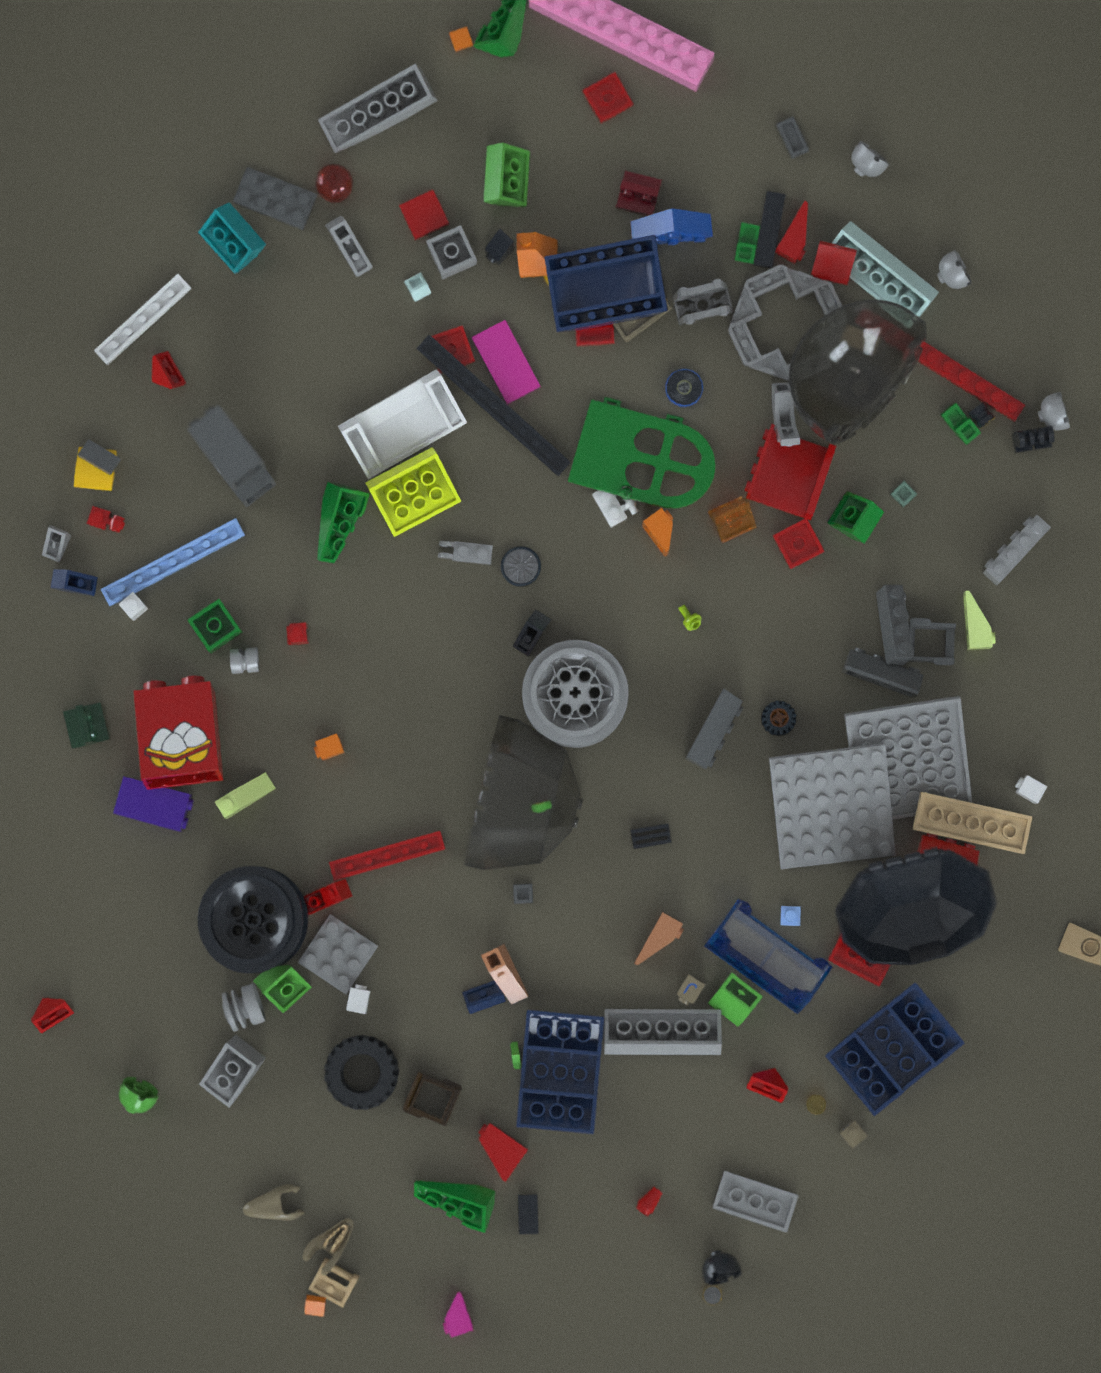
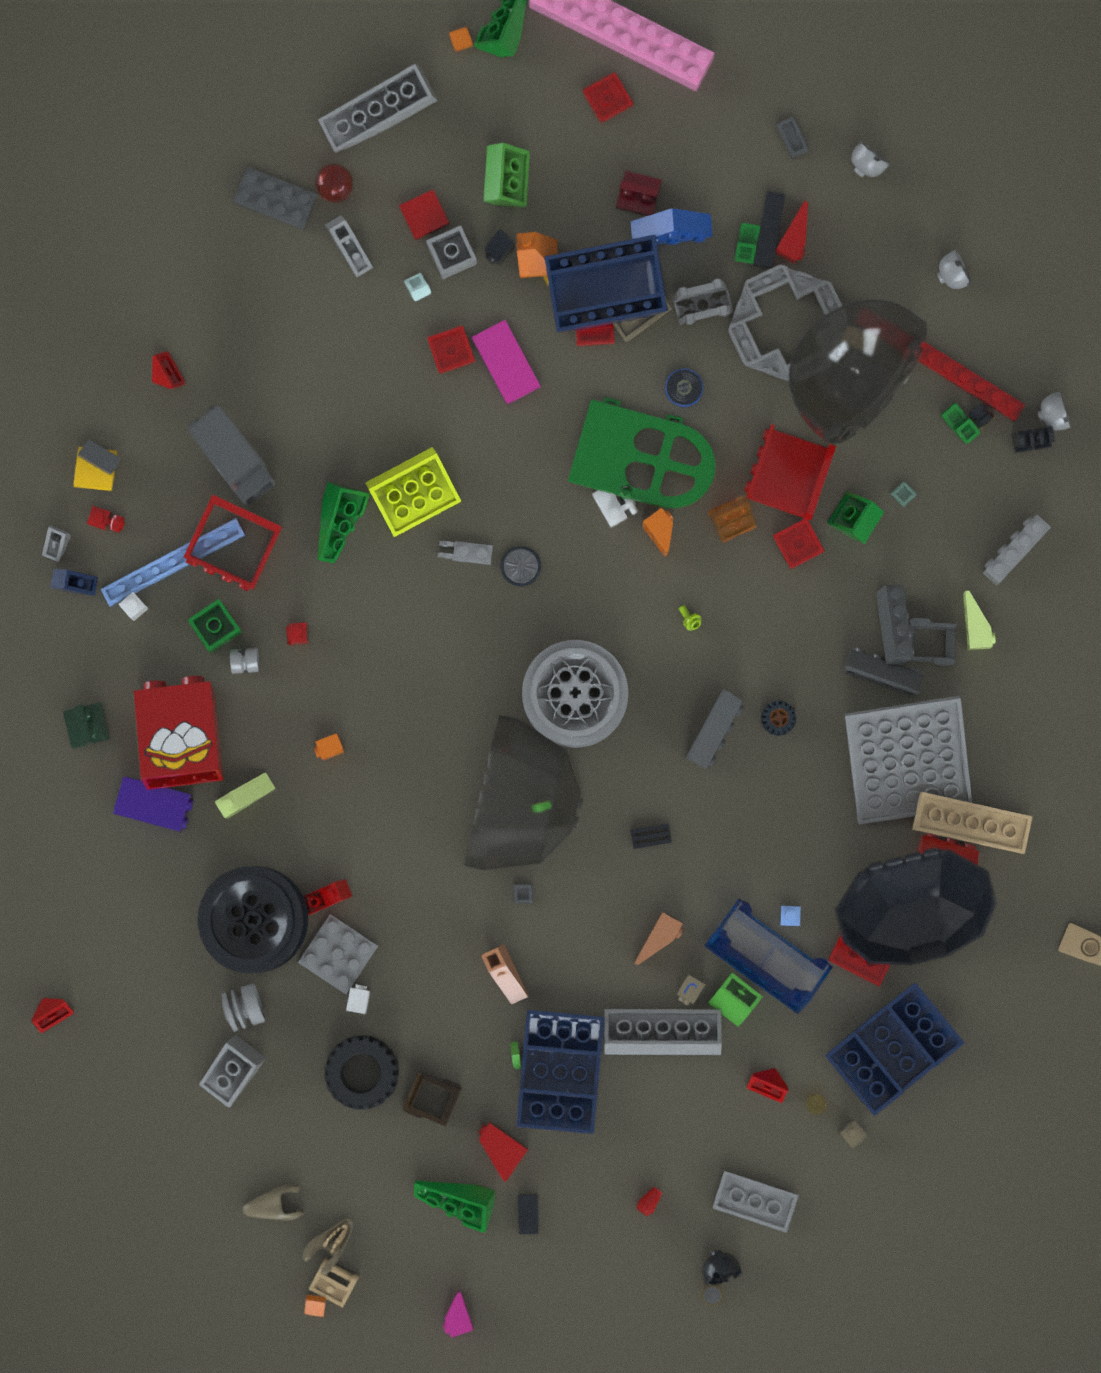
(137, 1096): bright green cylinder -> none
(142, 319): white plate -> none
(211, 569): none -> red window
(231, 237): teal slope -> none
(282, 986): bright green slope -> none
(387, 855): red plate -> none
(402, 424): white slope -> none
(483, 997): dark blue slope -> none
(493, 405): black plate -> none
(531, 632): black slope -> none
(783, 415): light grey arch -> none
(832, 806): light grey plate -> none
(833, 263): red tile -> none
(883, 273): light aqua slope -> none
(1030, 789): white brick -> none

